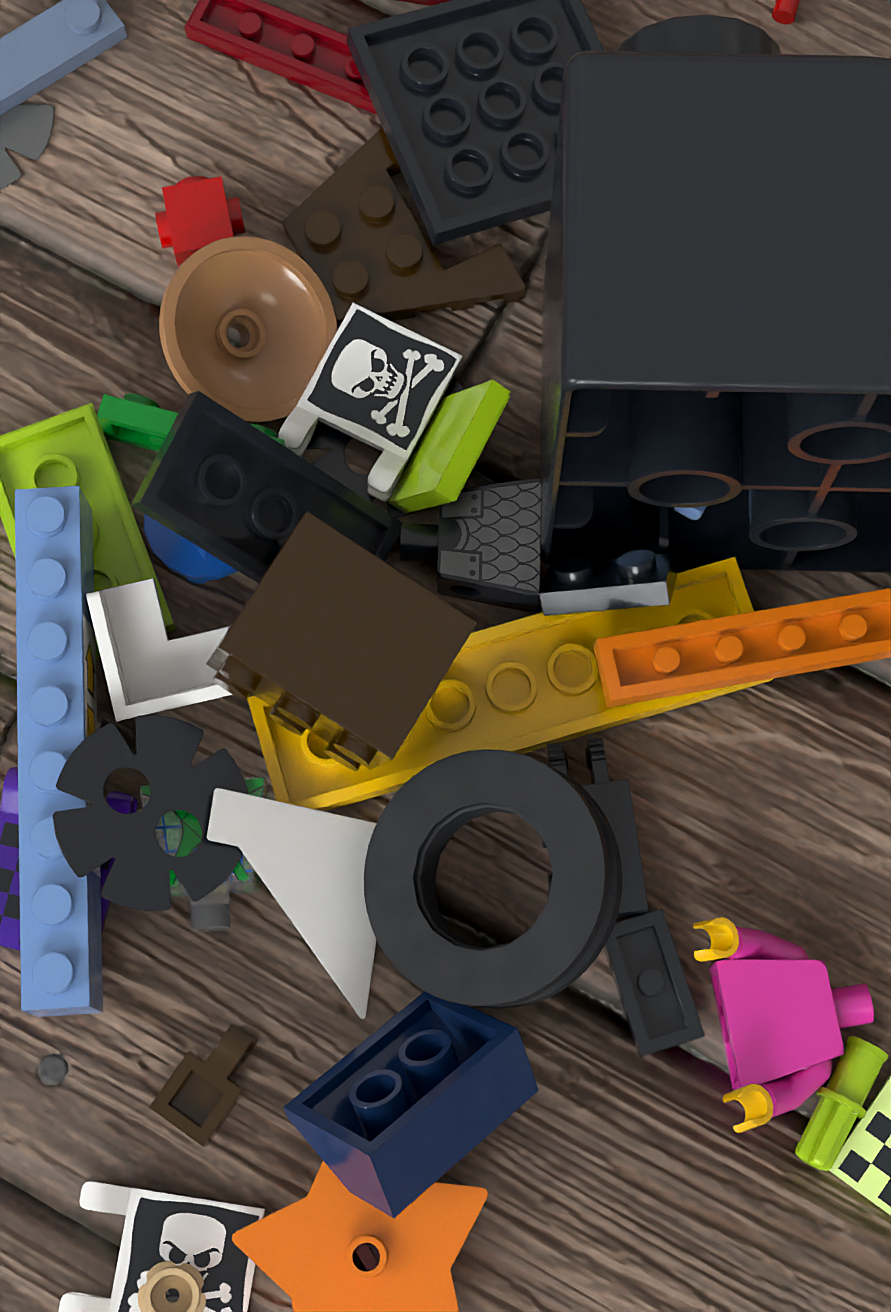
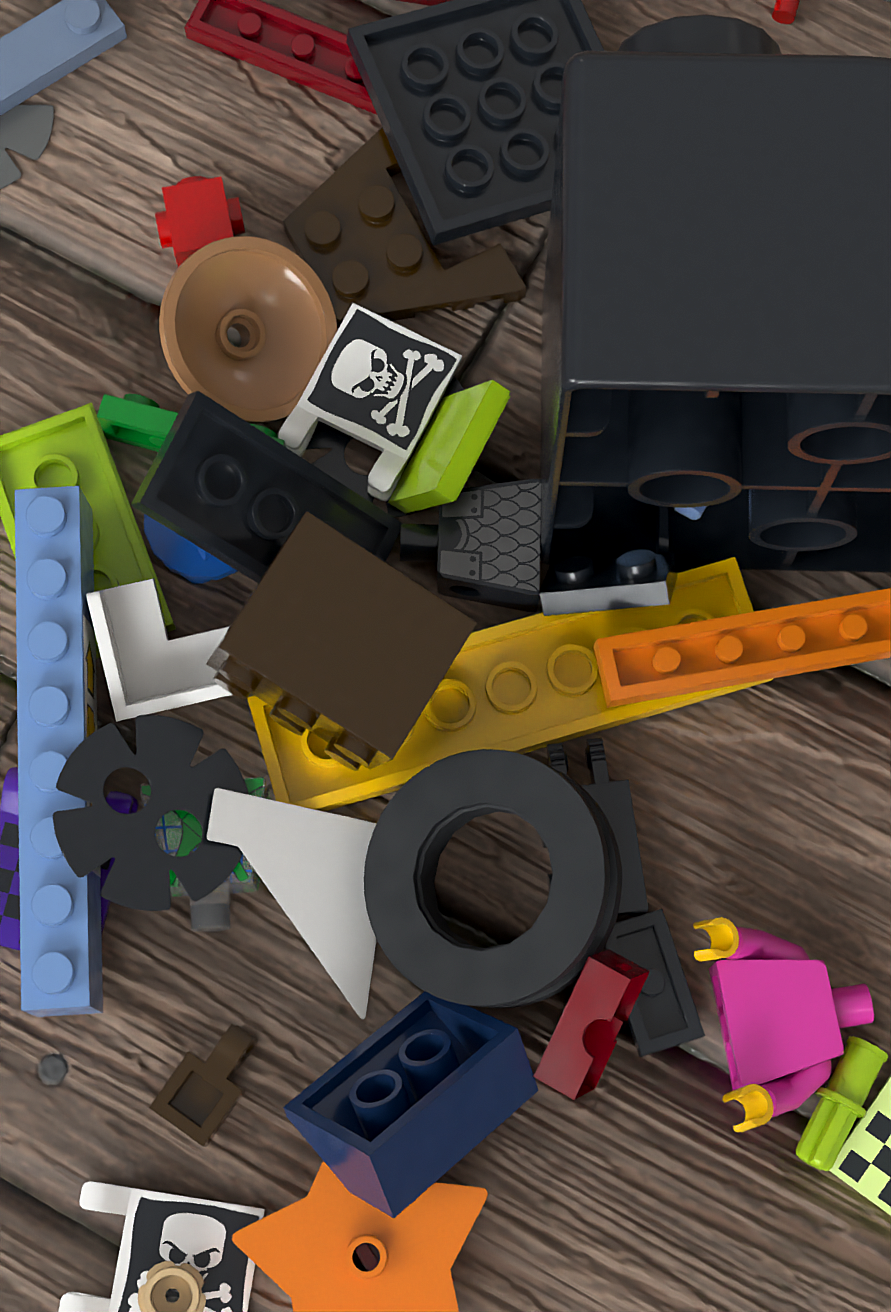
(591, 1023): none -> dark red piece

